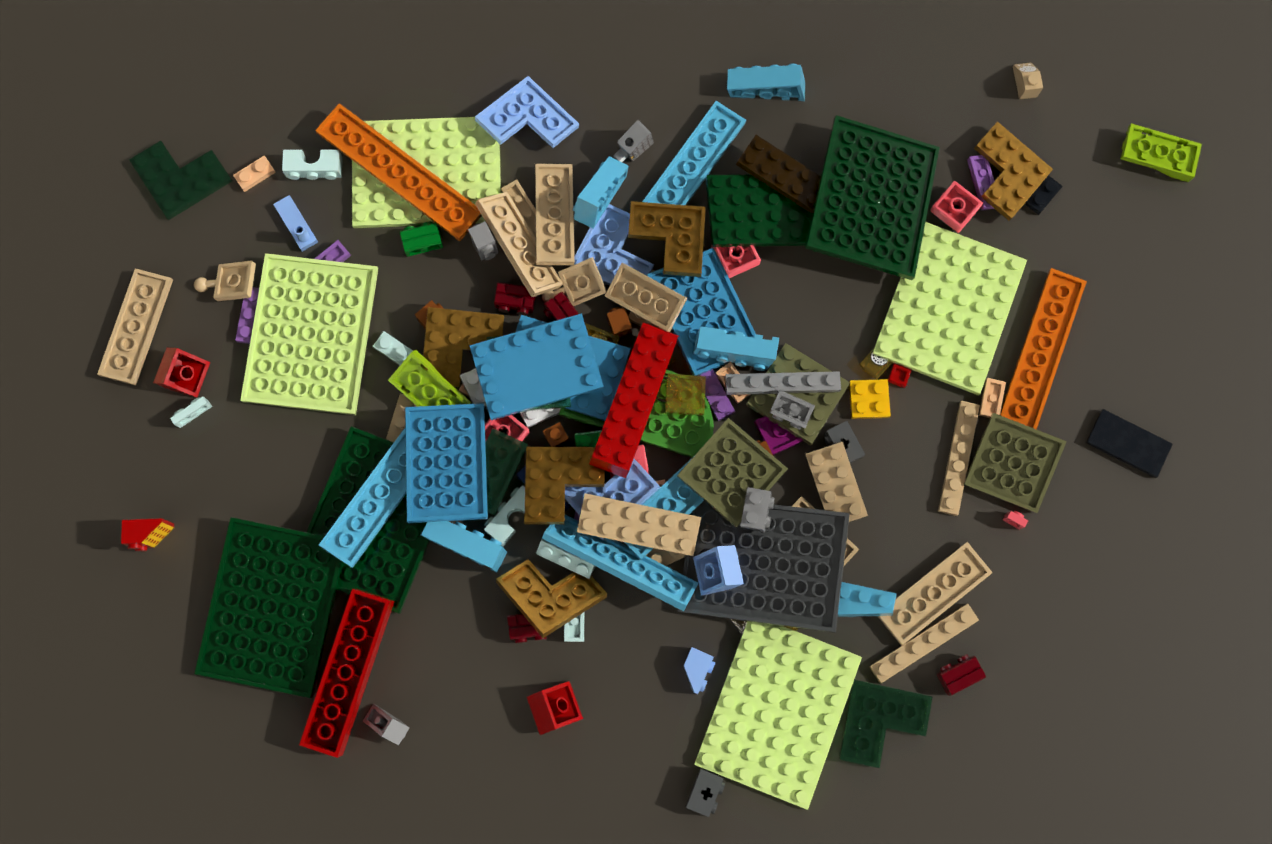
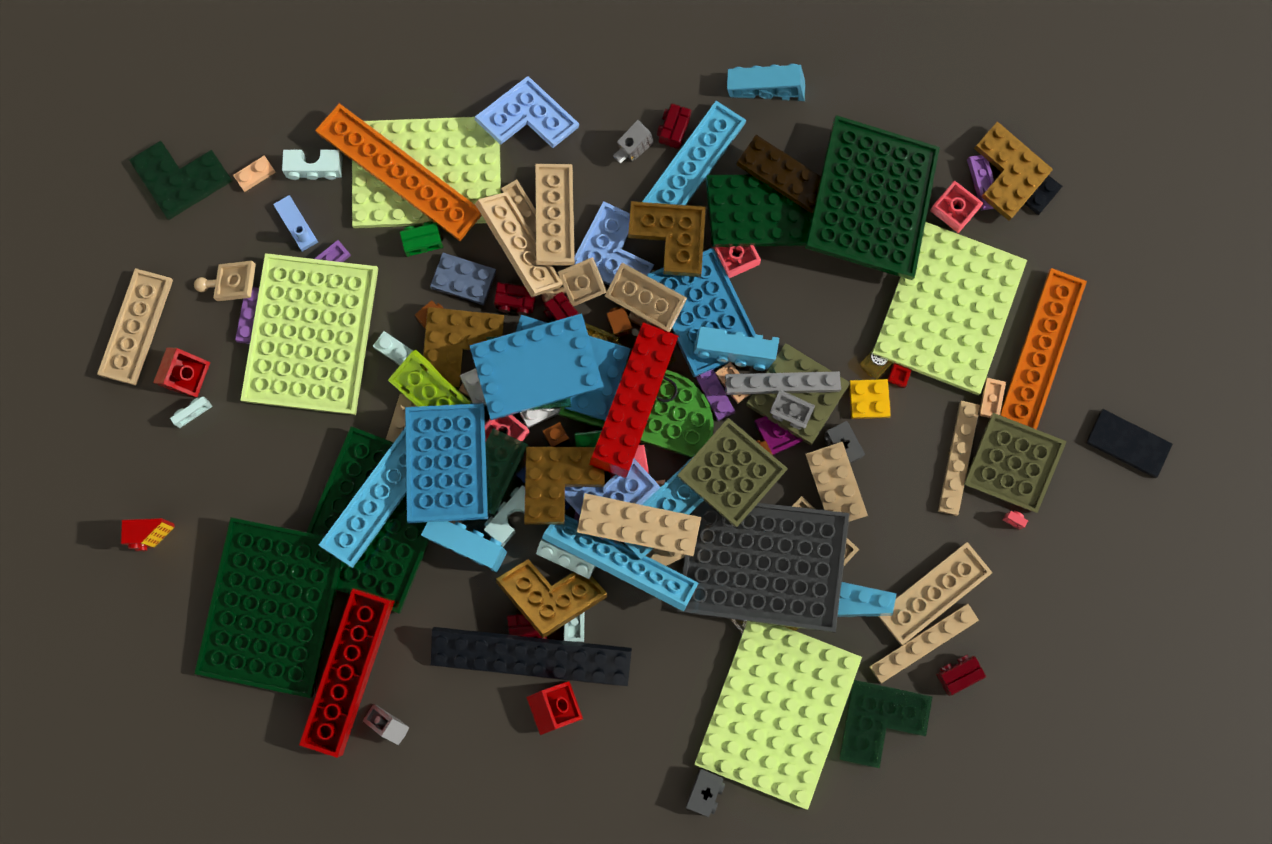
(463, 278): none -> sand blue plate
(483, 241): light grey brick -> none
(530, 656): none -> black plate
(599, 192): medium azure wedge -> none
(674, 126): none -> dark red brick
(685, 394): clear yellow plate -> none
(696, 668): light blue slope -> none
(718, 569): light blue slope -> none
(756, 509): light grey bracket -> none
(1027, 80): tan slope -> none
(1162, 152): lime piece -> none

